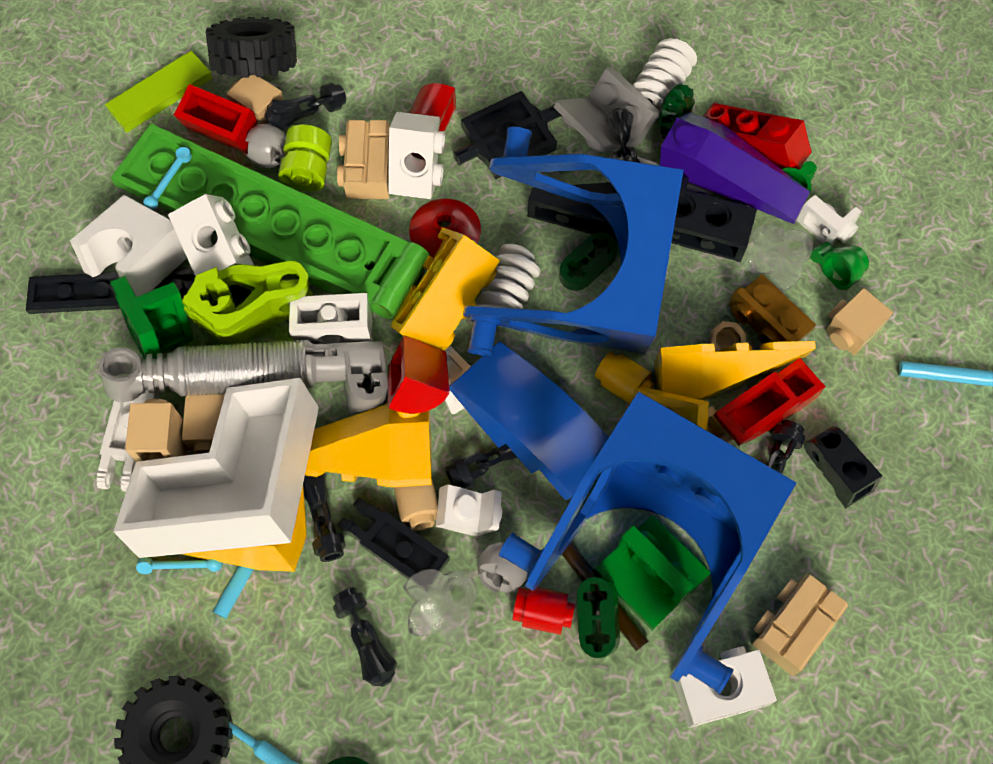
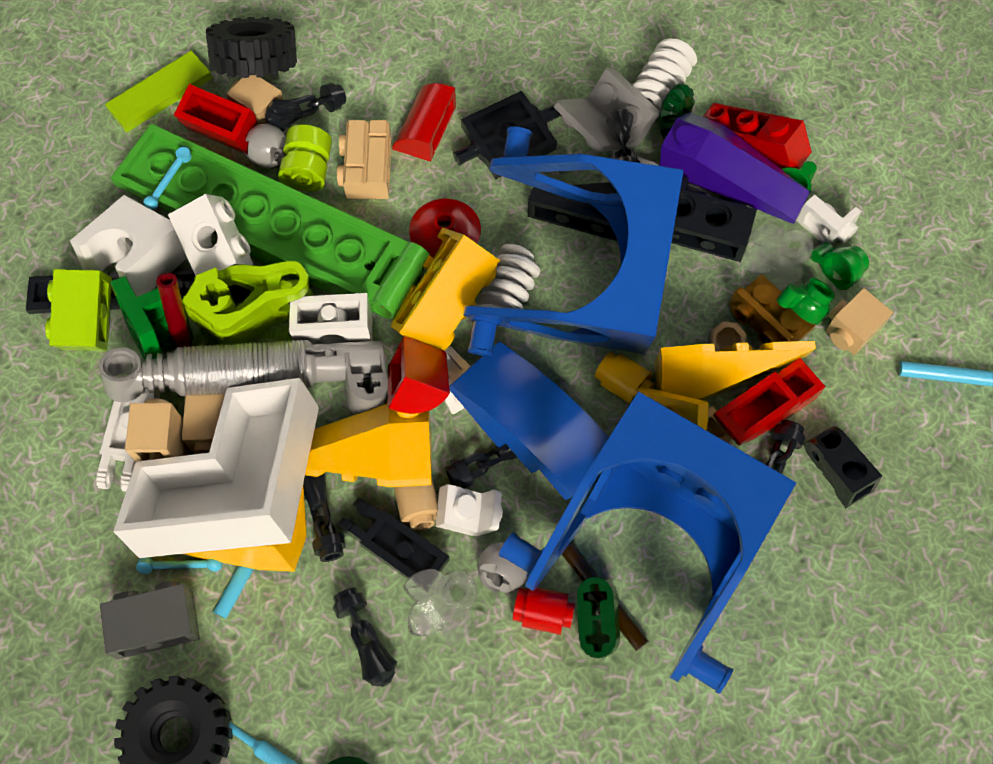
(79, 310): none -> lime brick
(149, 620): none -> dark grey brick
(173, 310): none -> dark red piece
(419, 135): white brick -> none
(583, 255): dark green beam -> none
(652, 571): green bracket -> none
(749, 690): white brick -> none
(799, 623): tan brick -> none
(807, 300): none -> green piece

